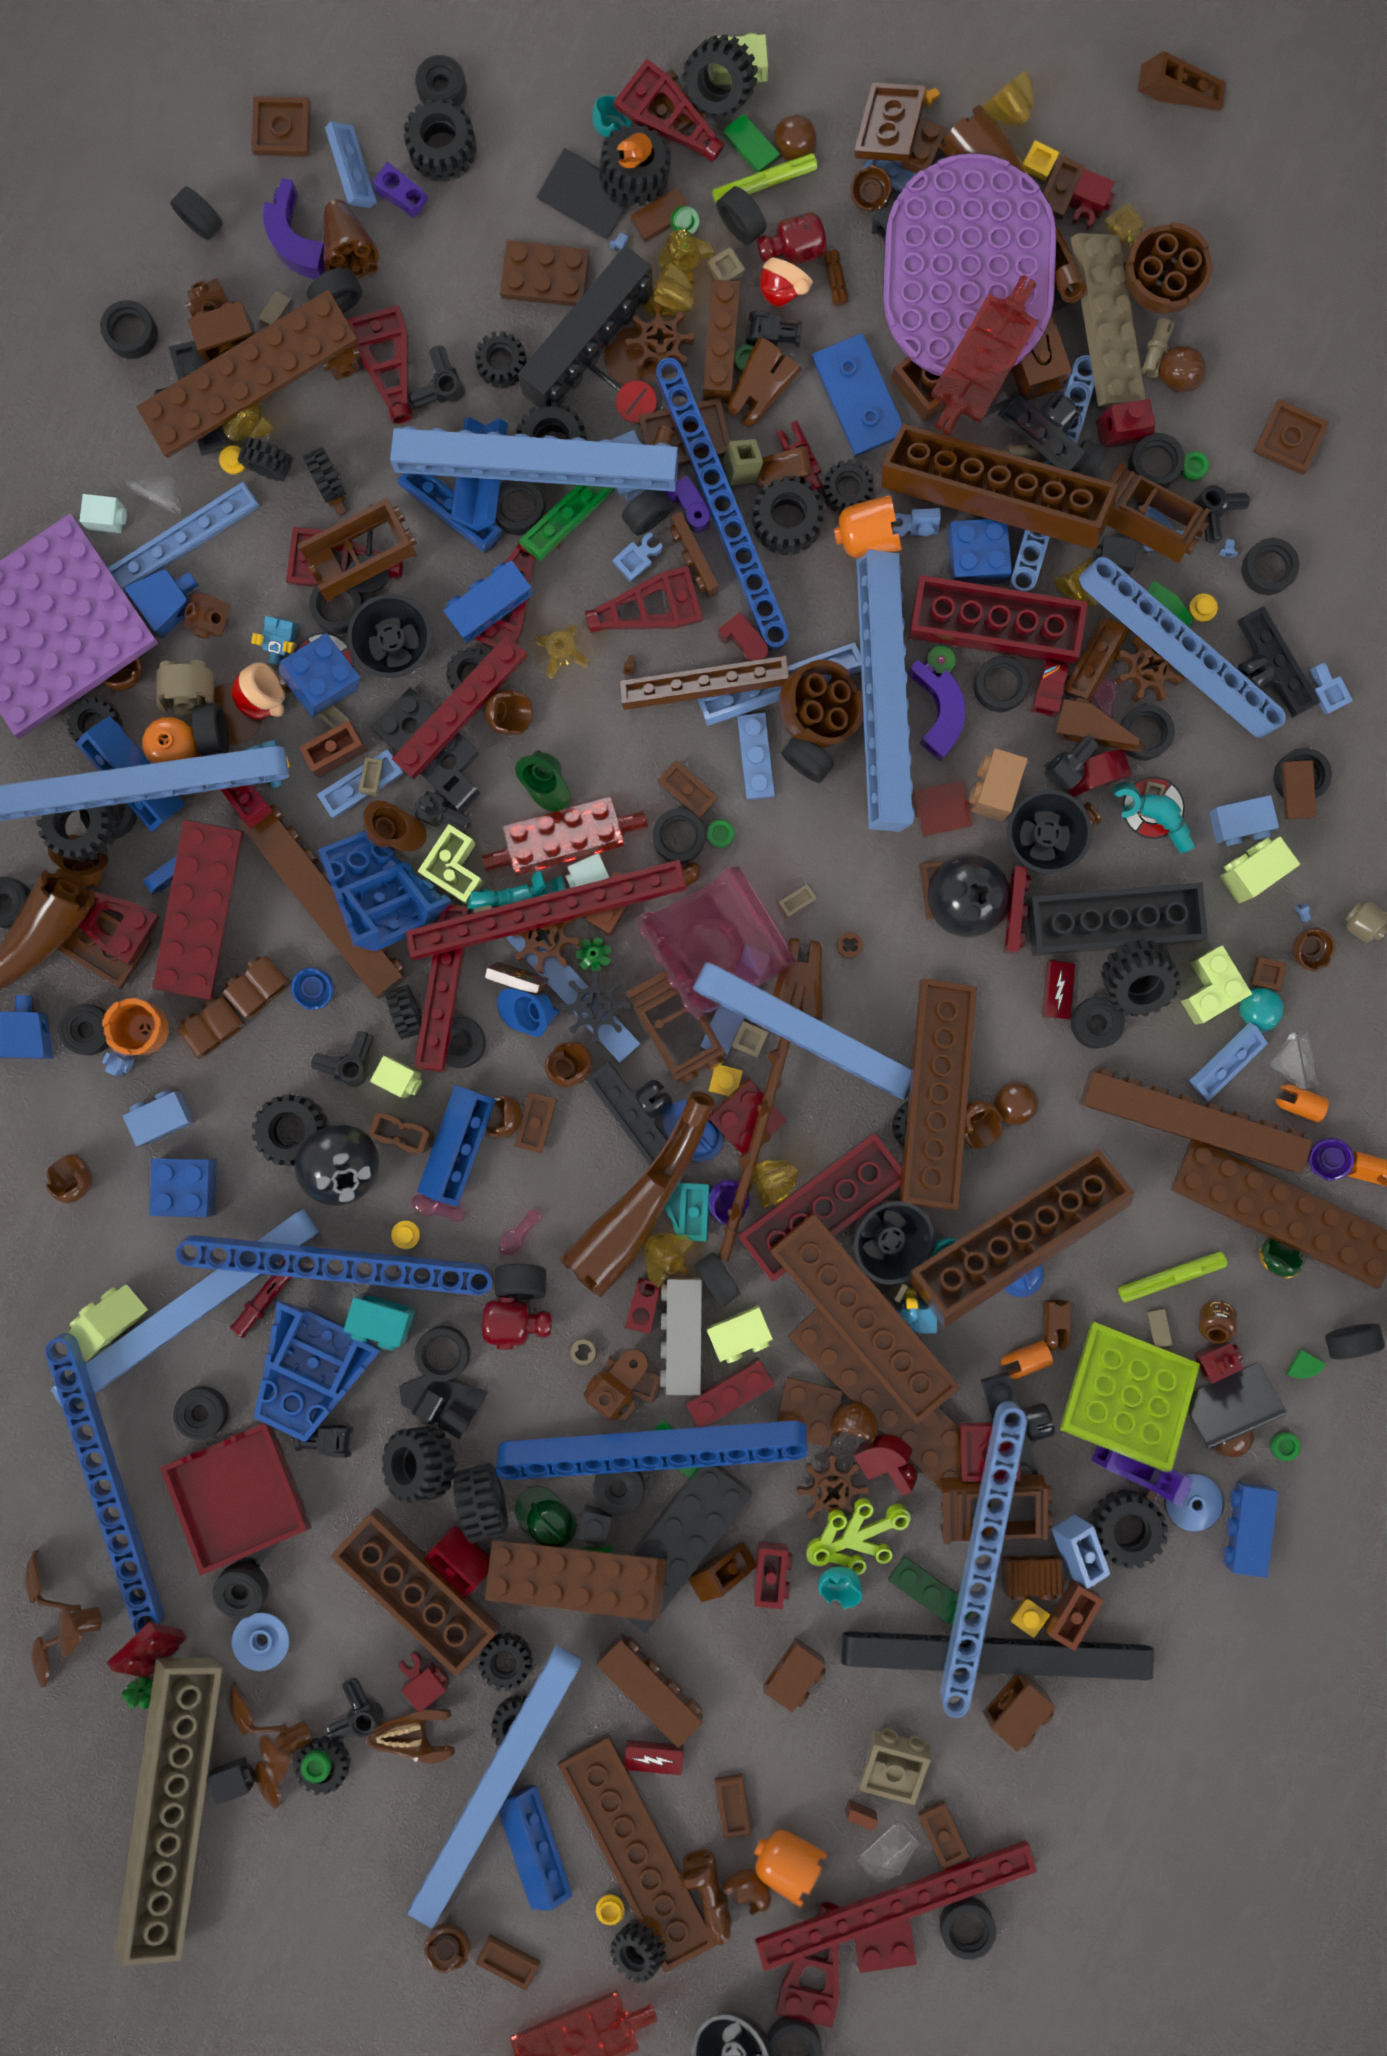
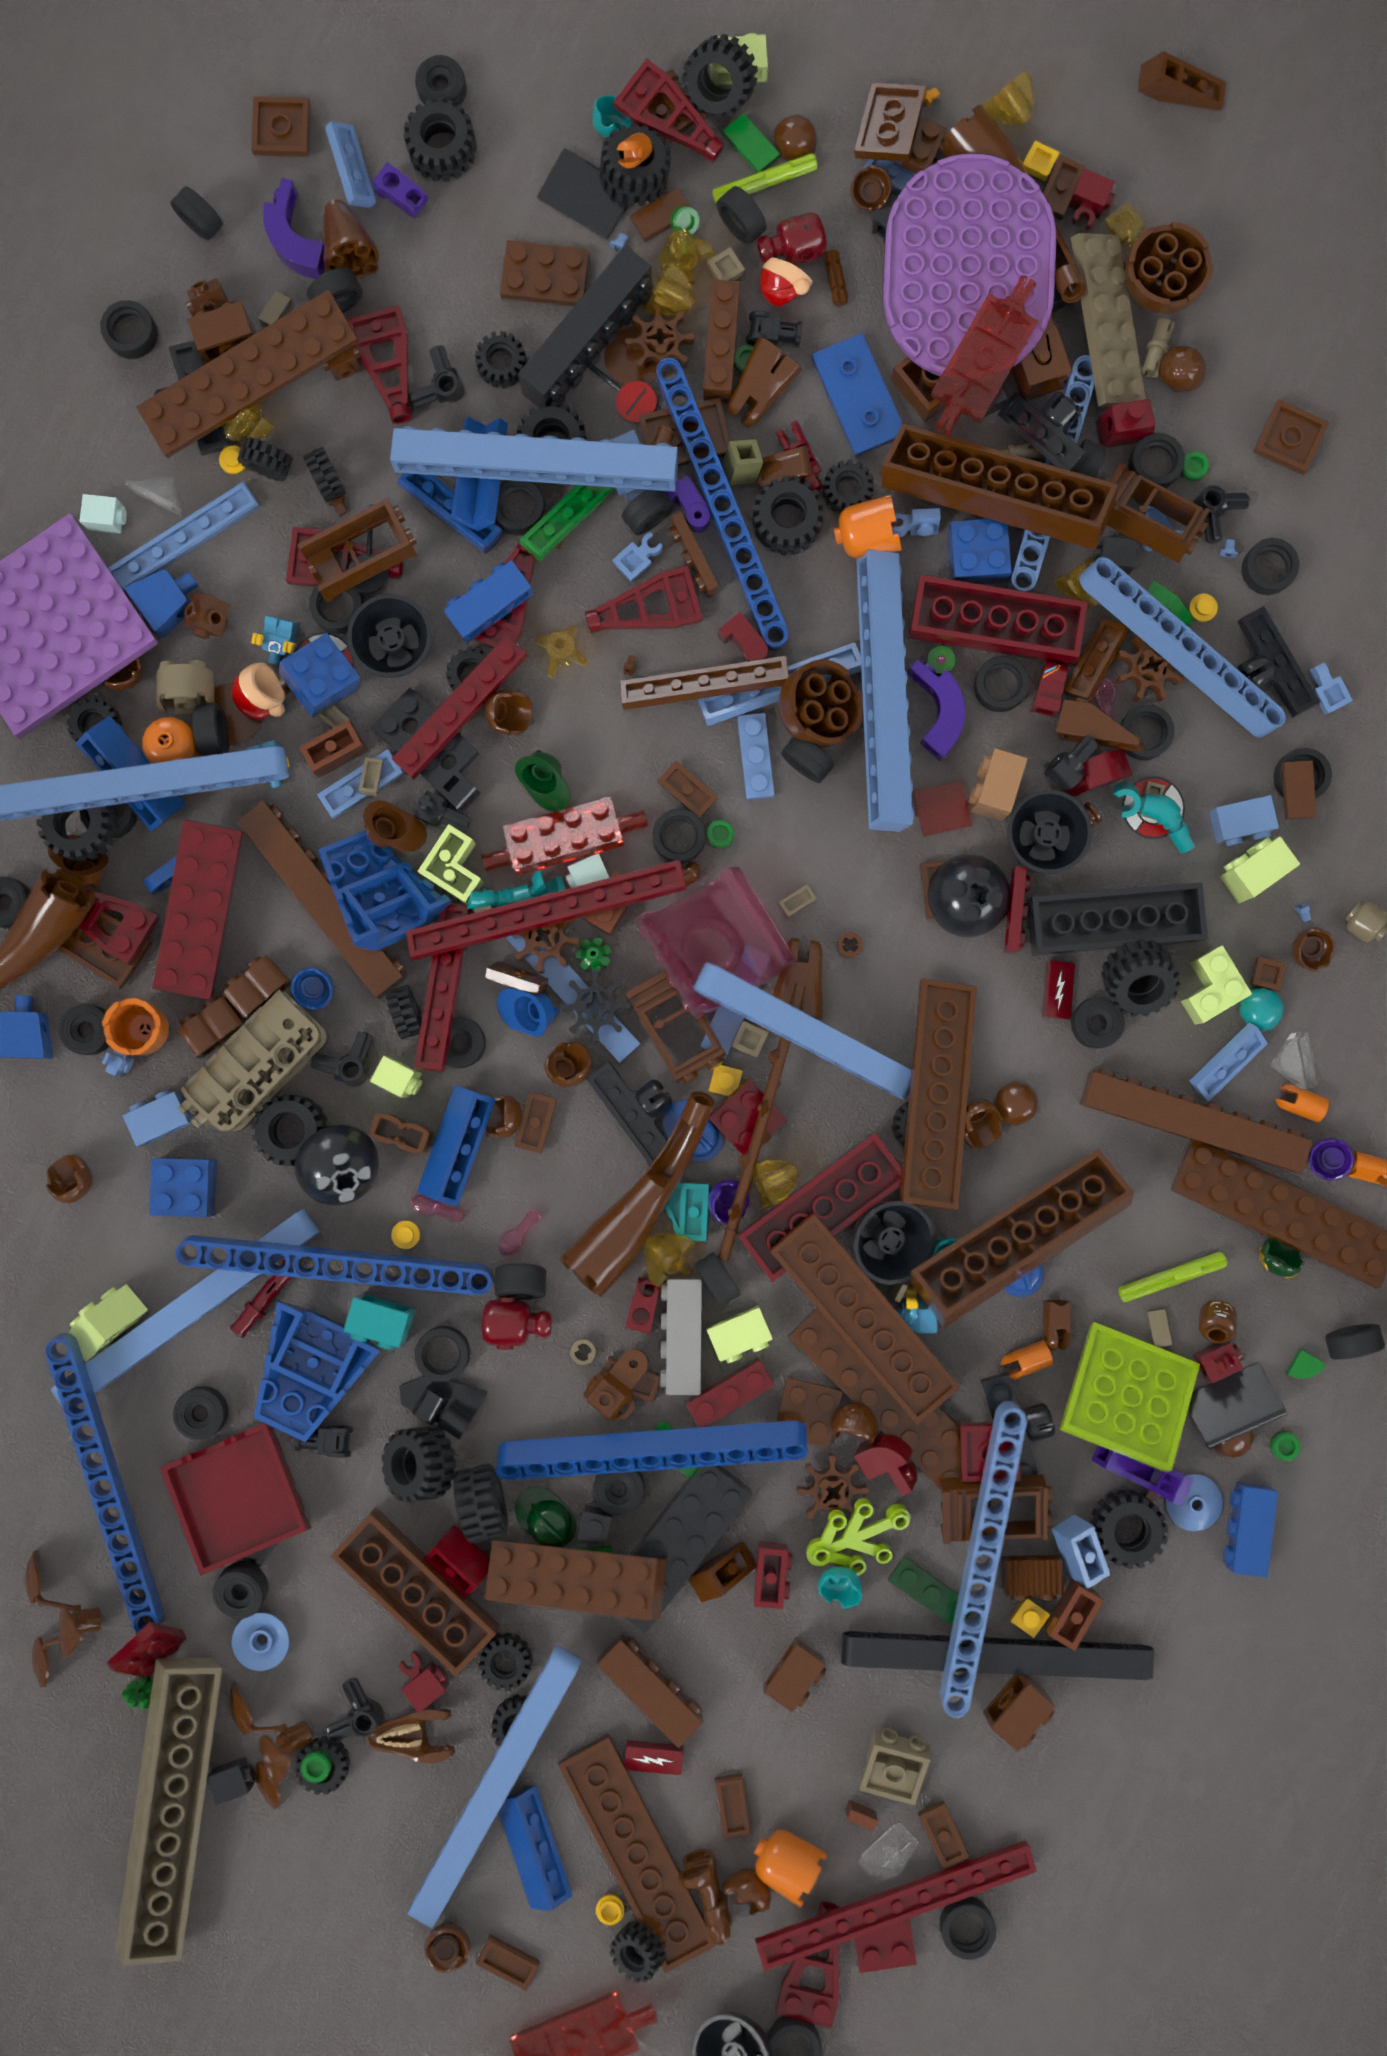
(247, 803): dark red plate -> none
(249, 1059): none -> dark tan piece

